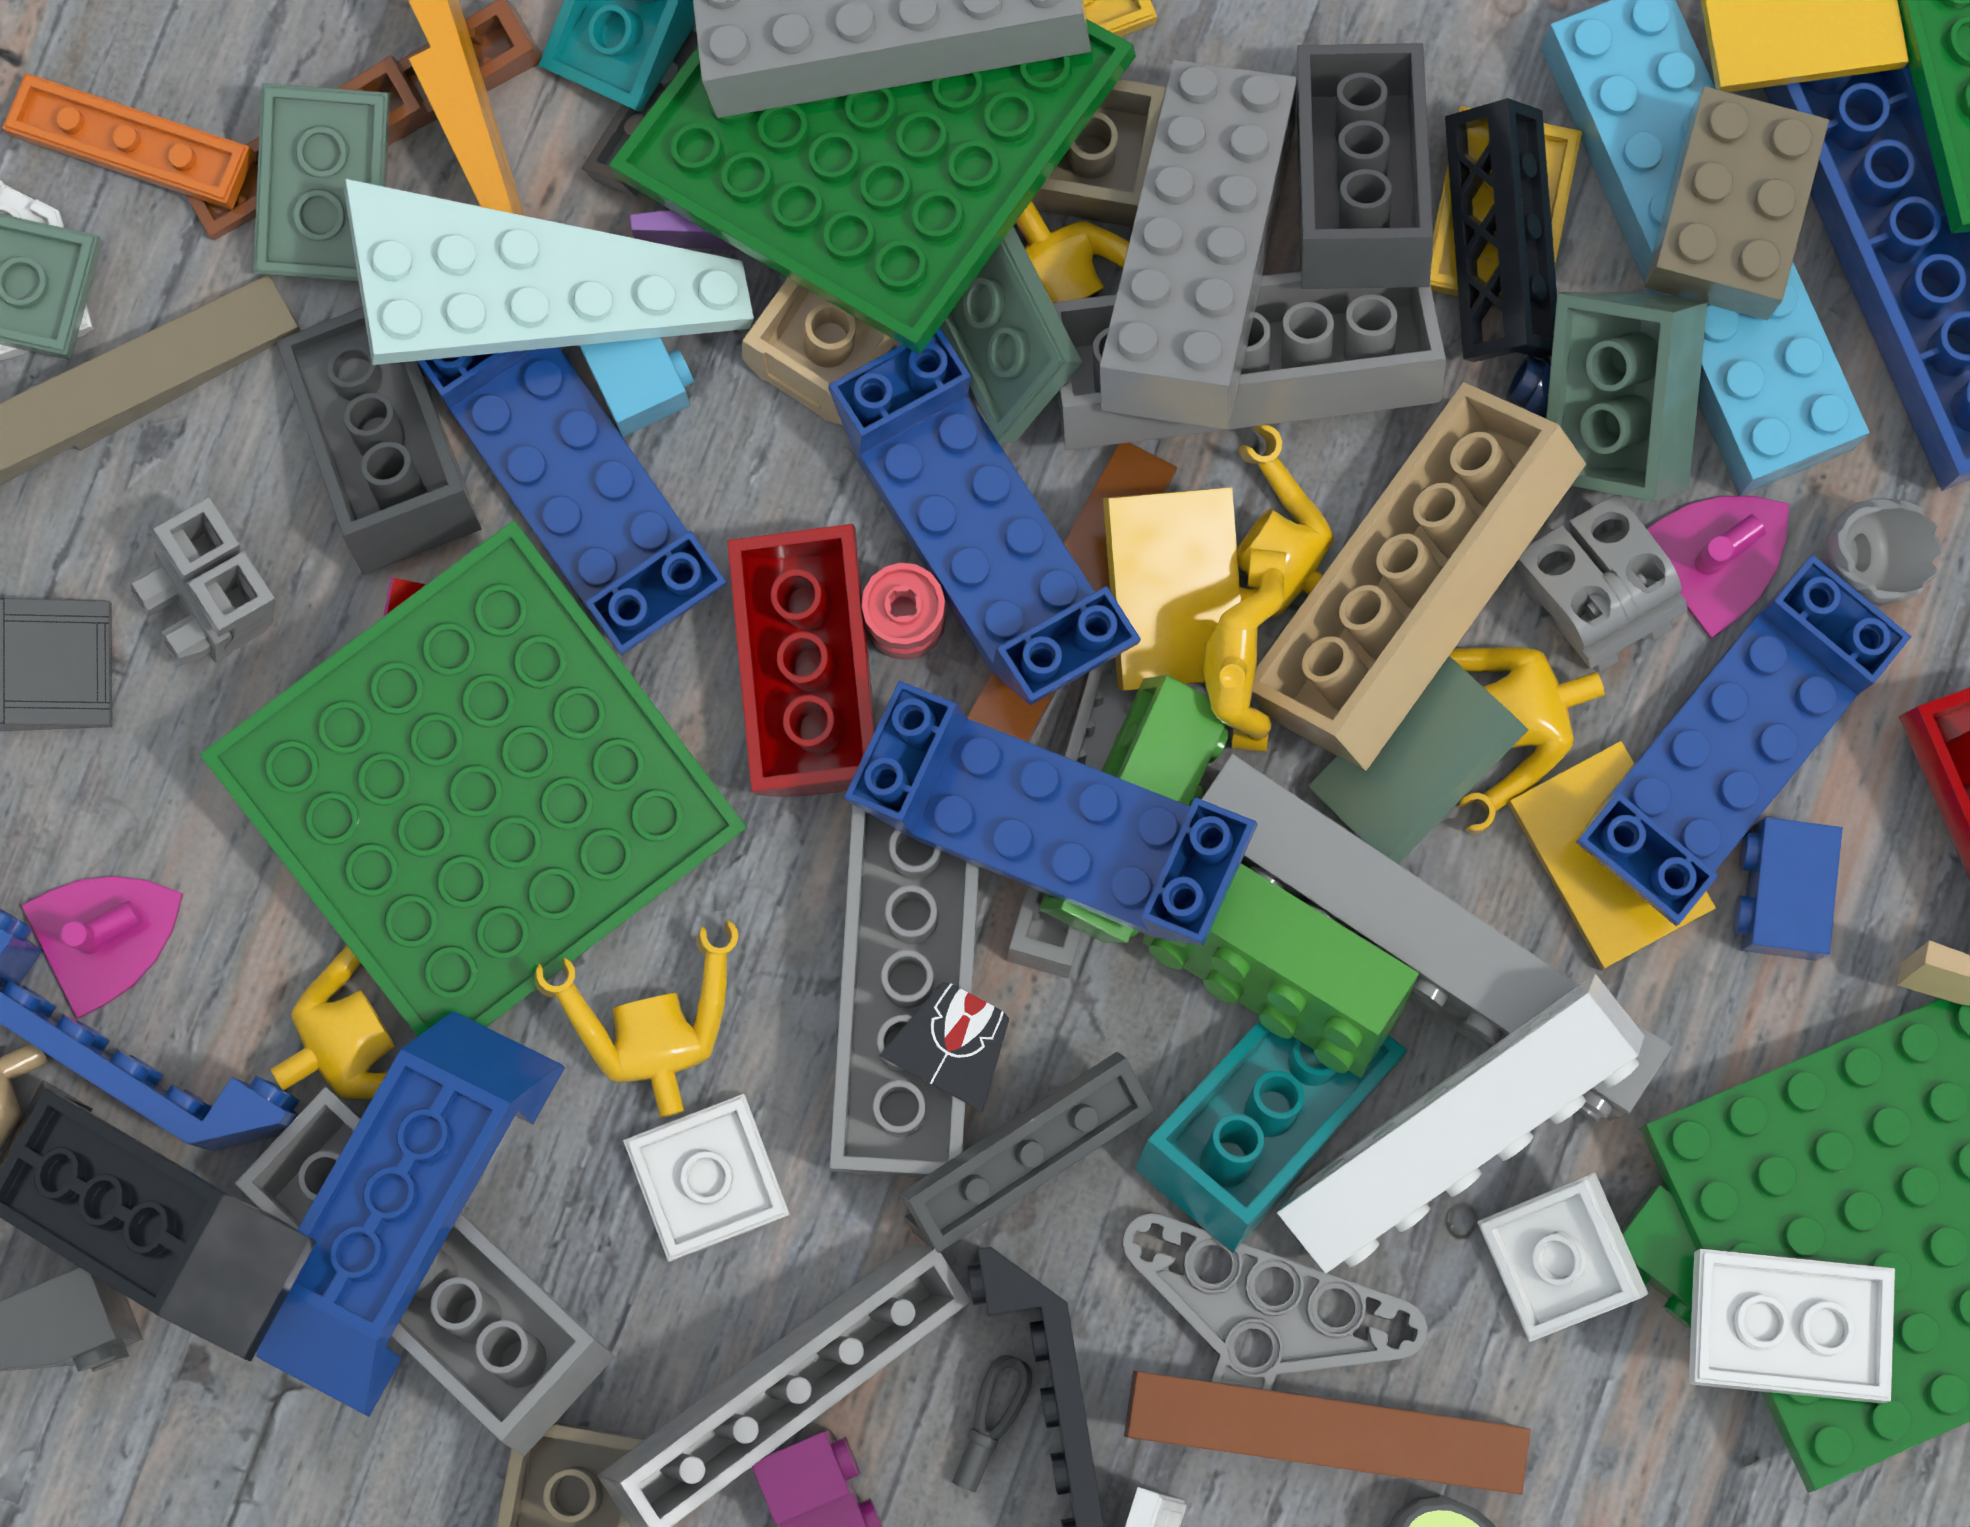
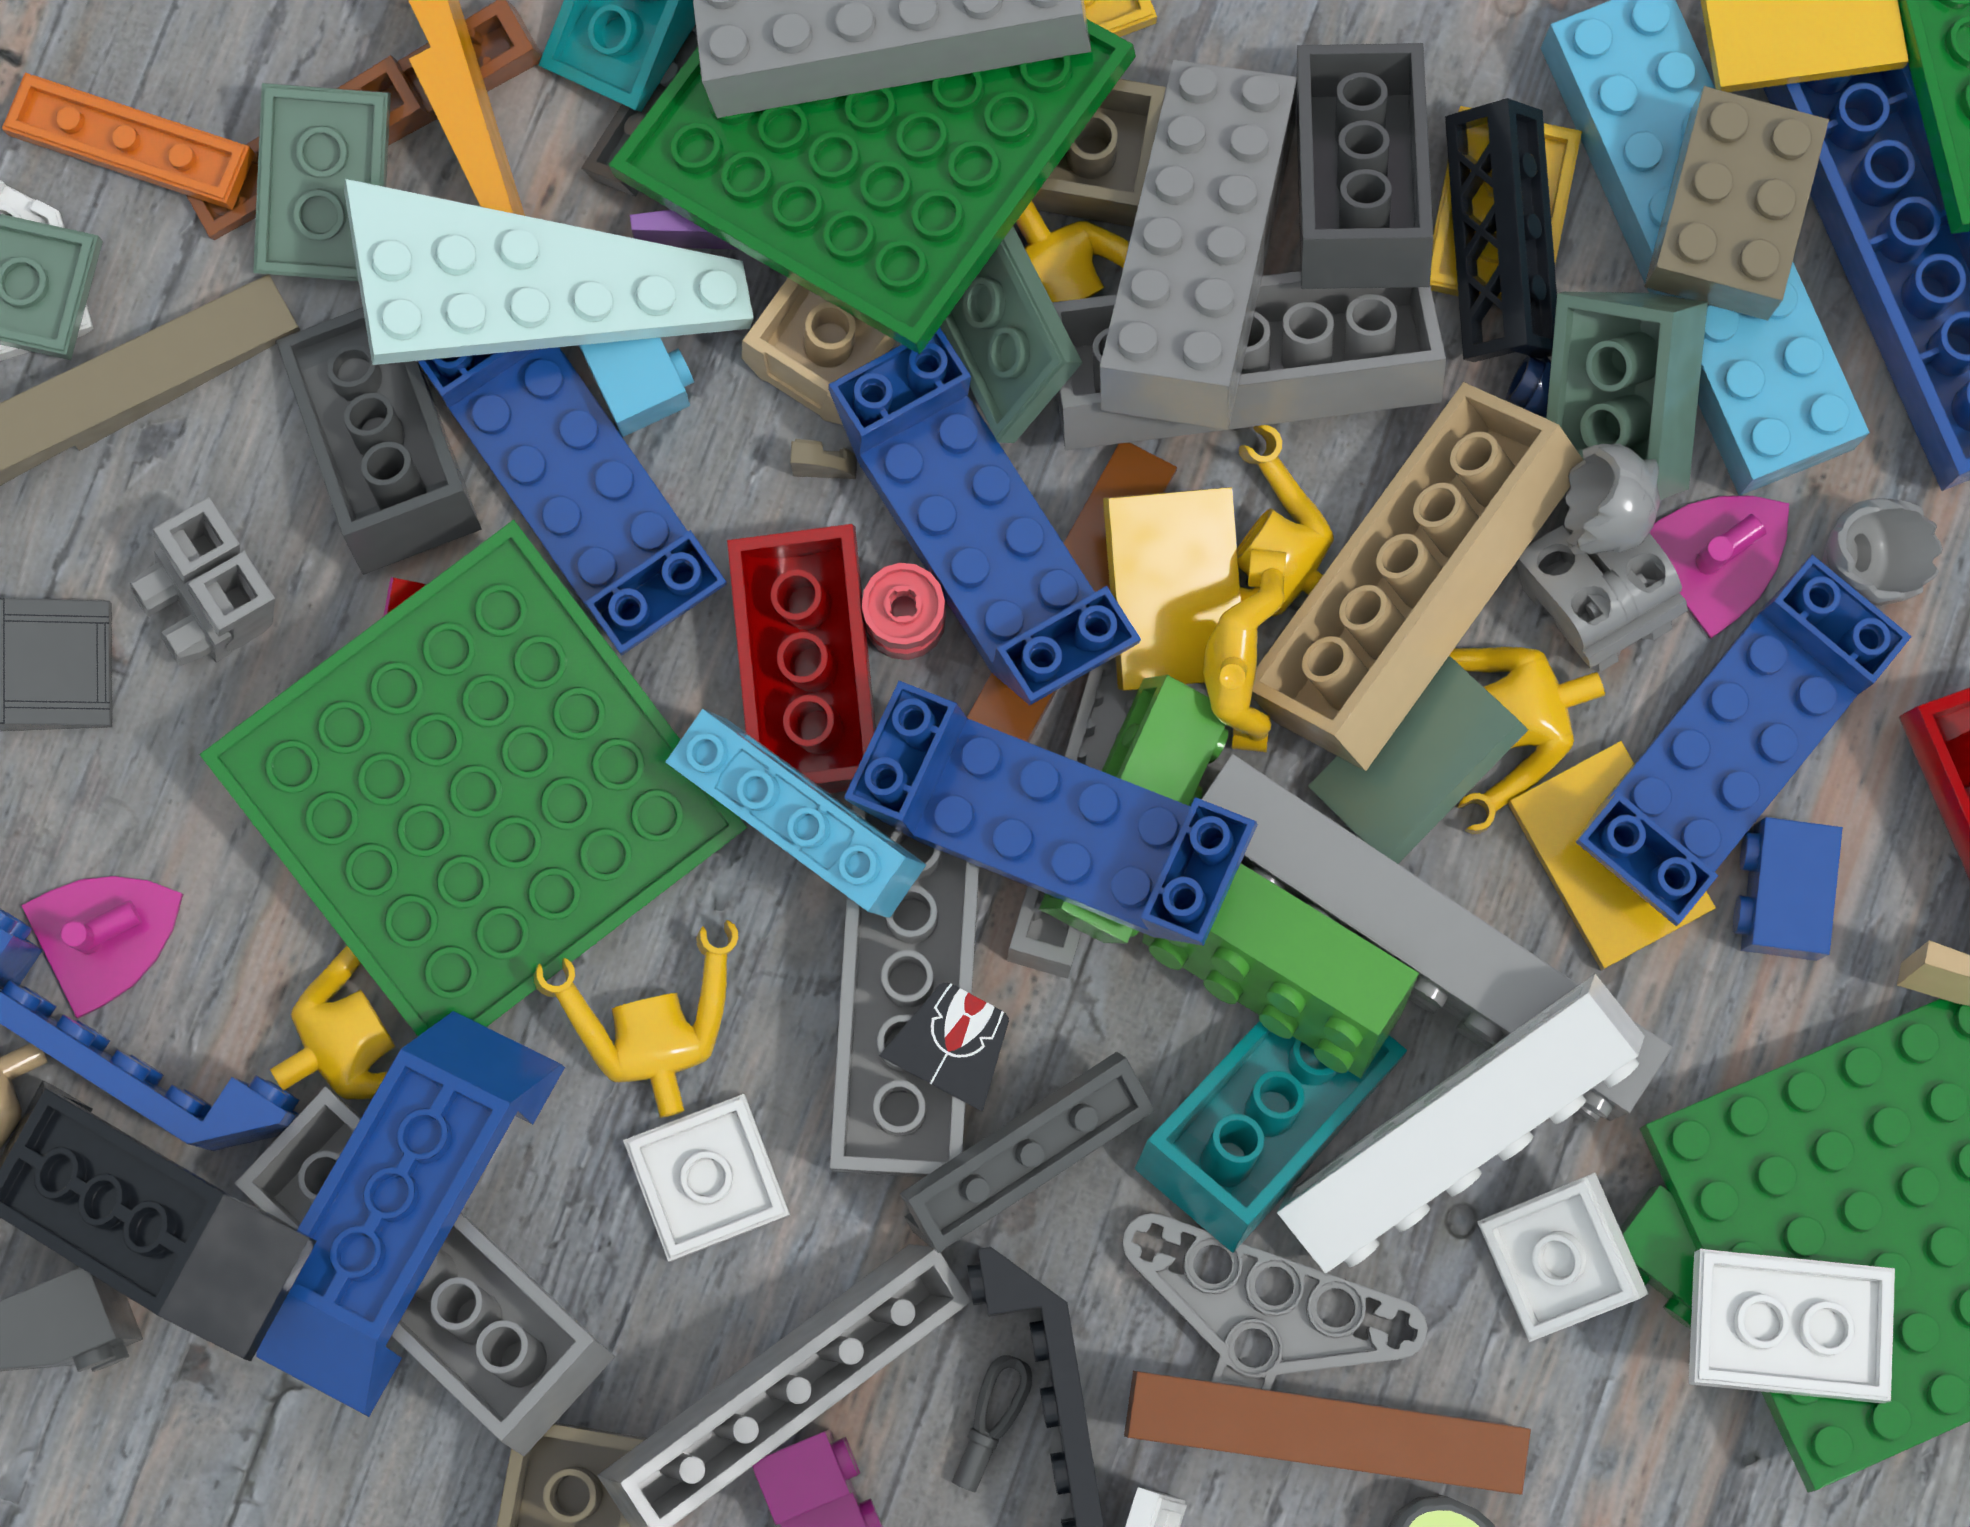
(796, 813): none -> medium azure brick
(811, 460): none -> dark tan tile
(1611, 500): none -> light grey hair

